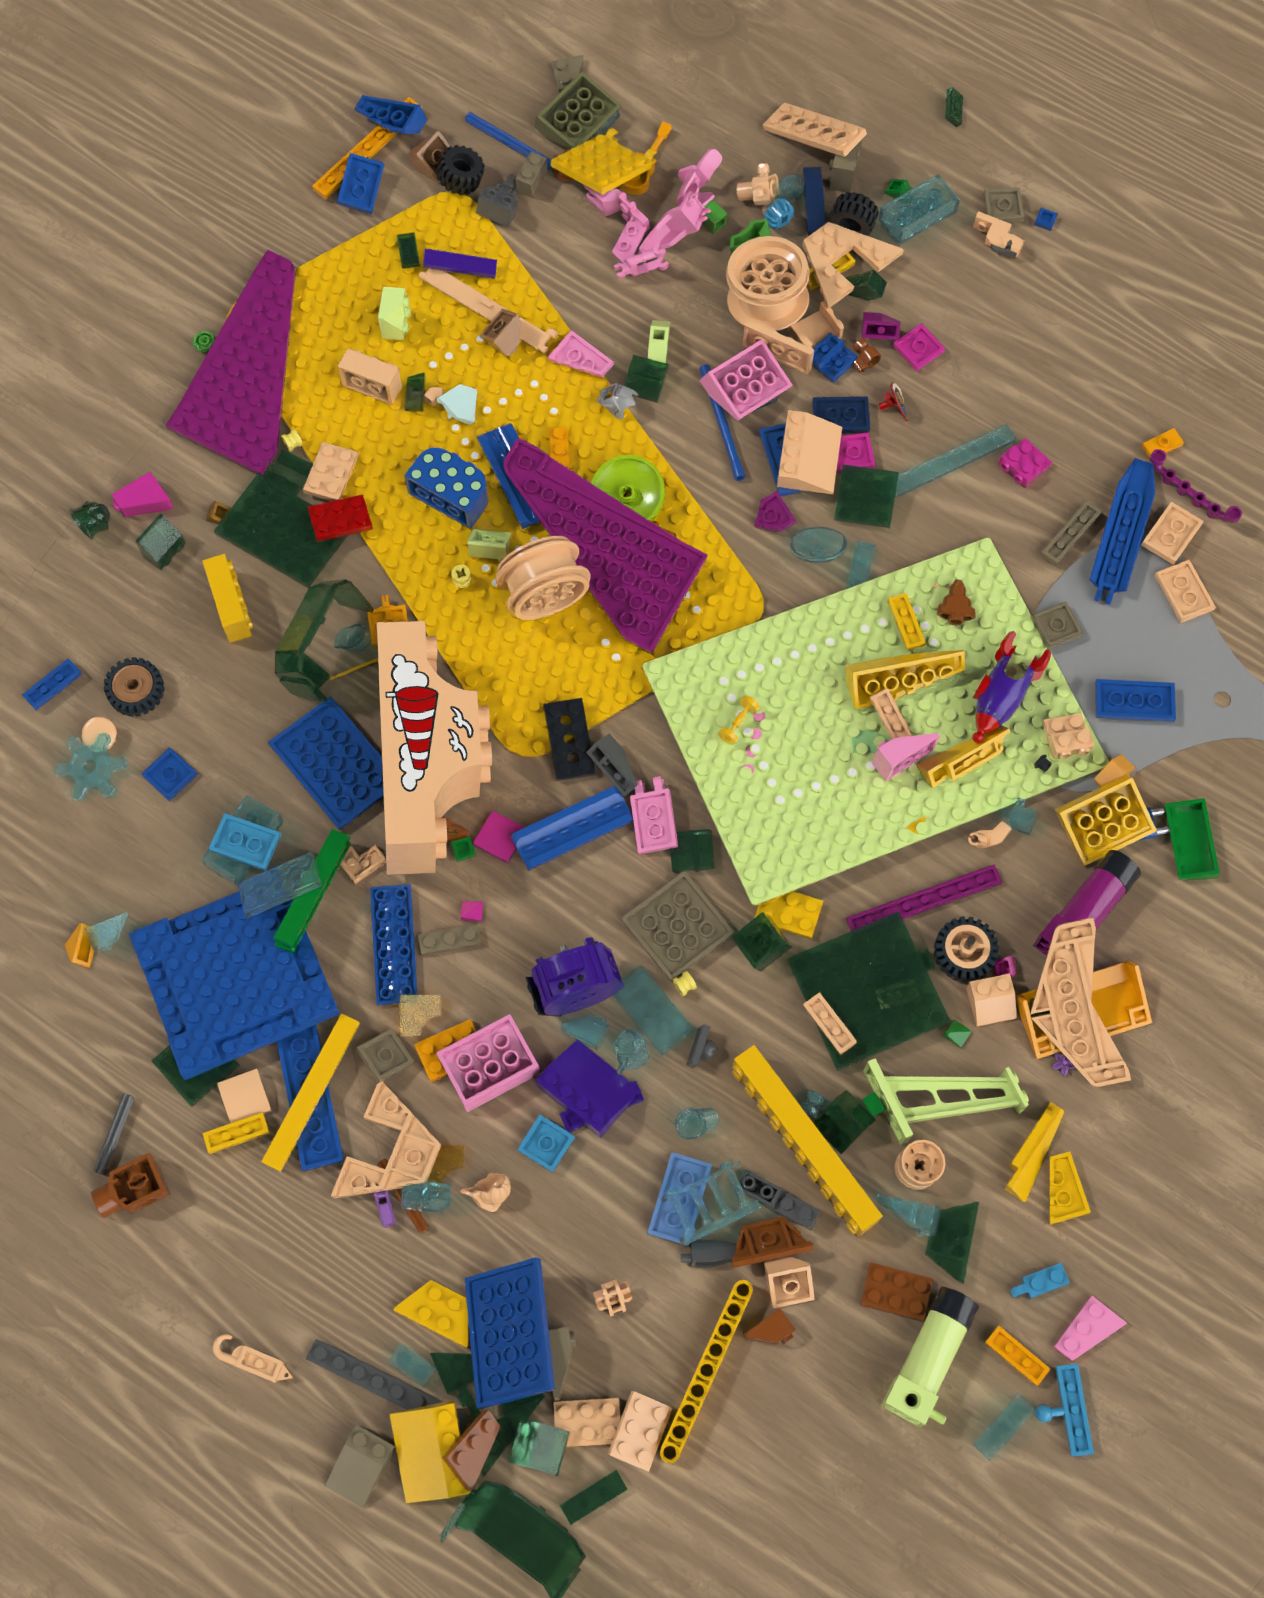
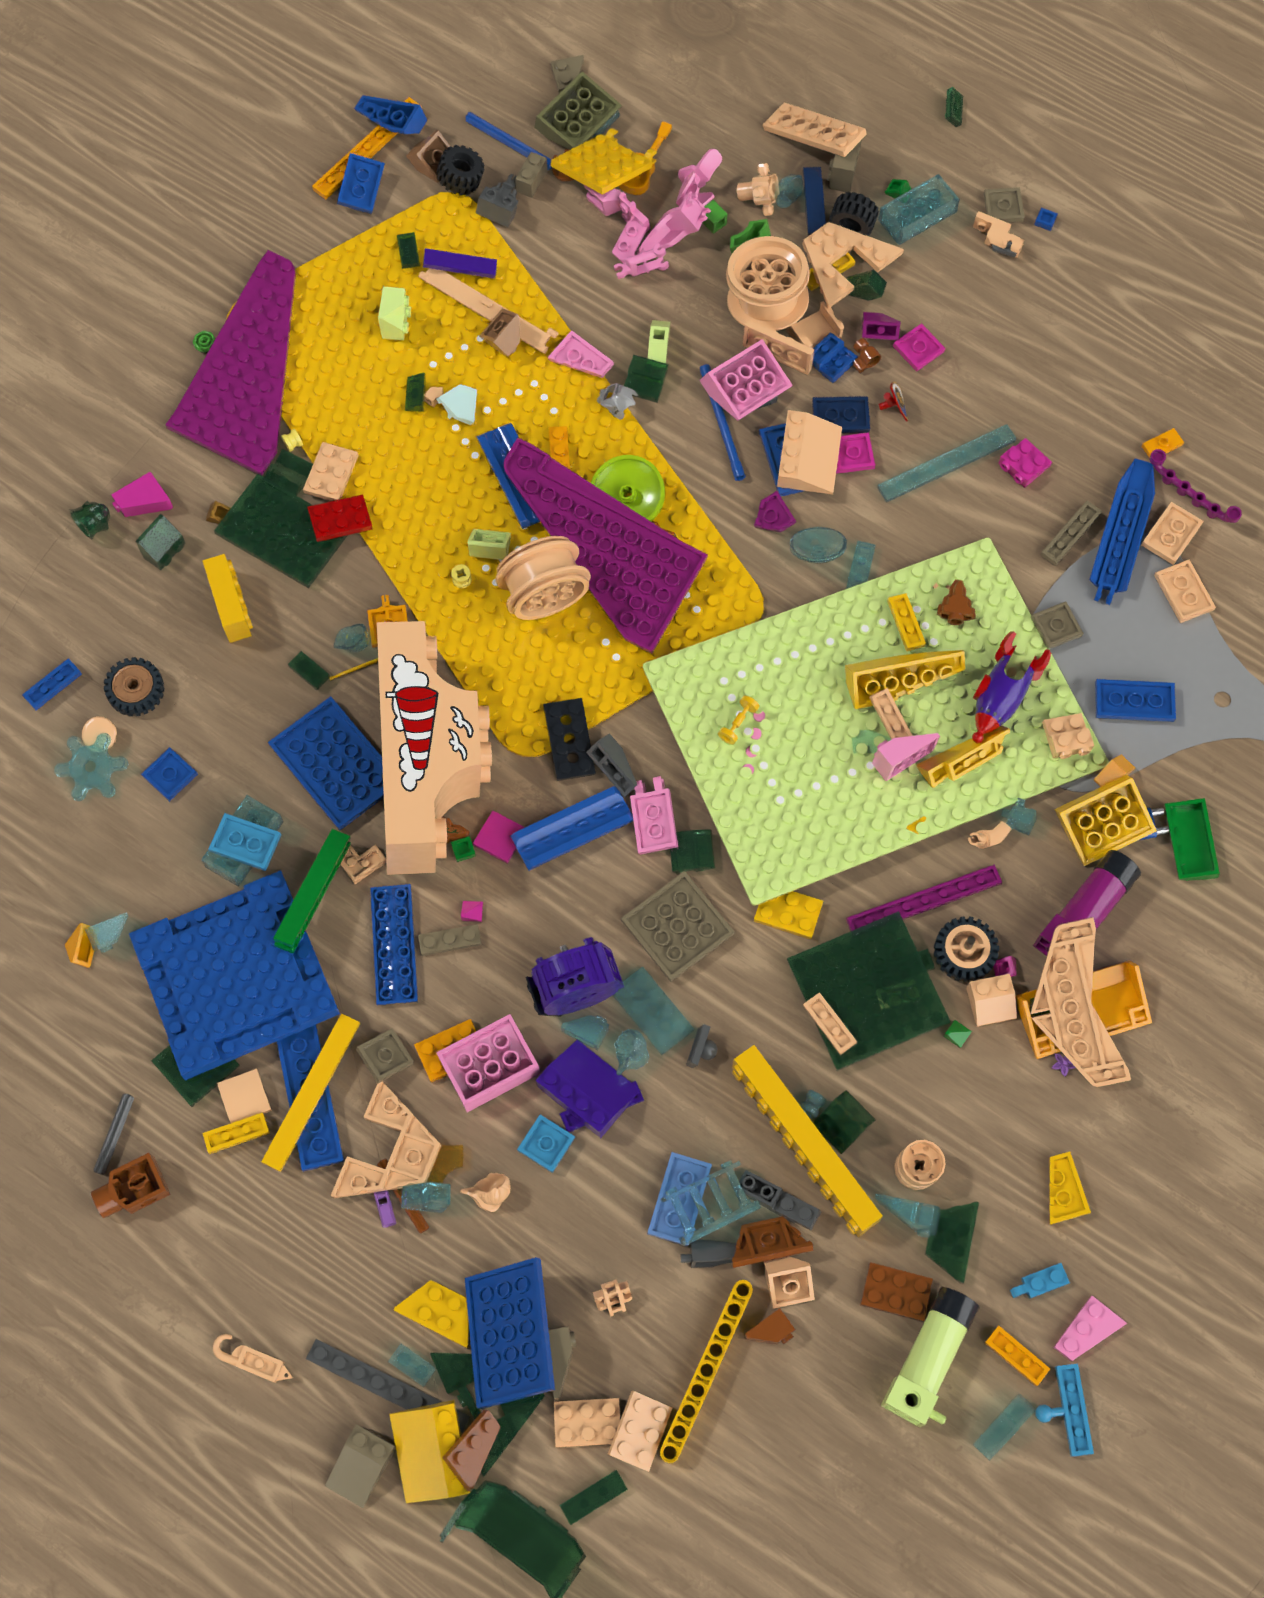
(279, 884): clear light blue plate -> none
(303, 629): clear green piece -> none
(370, 376): light nougat brick -> none
(416, 1011): clear yellow tile -> none
(448, 485): blue brick -> none
(539, 1446): clear green slope -> none
(684, 983): light yellow wheel -> none
(696, 1122): clear light blue piece -> none
(761, 941): clear green brick -> none
(779, 213): dark azure gear -> none
(866, 496): clear green plate -> none
(873, 1104): green slope -> none
(899, 1116): yellowish green piece -> none
(1032, 1153): yellow wedge -> none
(1043, 763): black piece -> none

